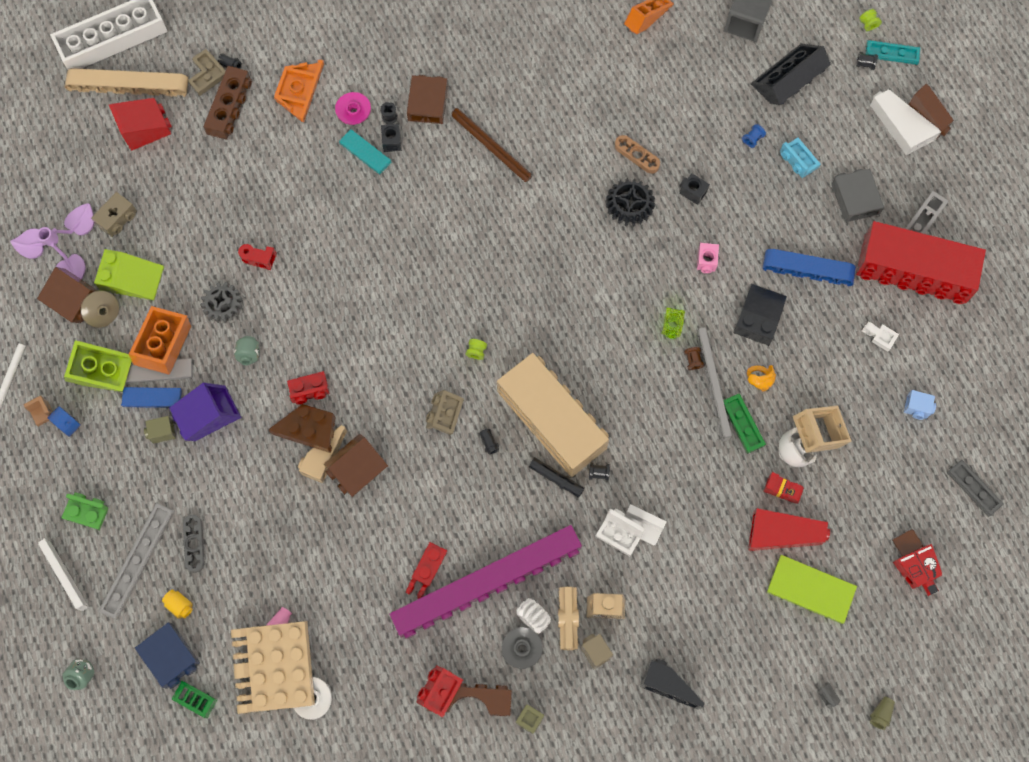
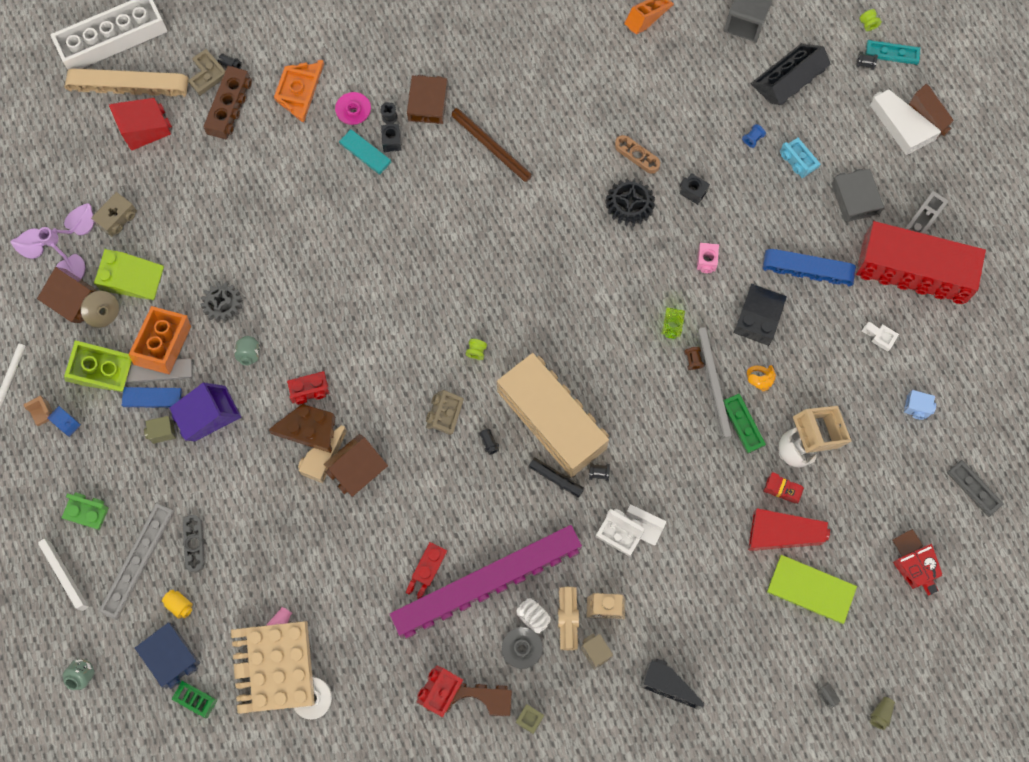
(257, 257): red leg -> none

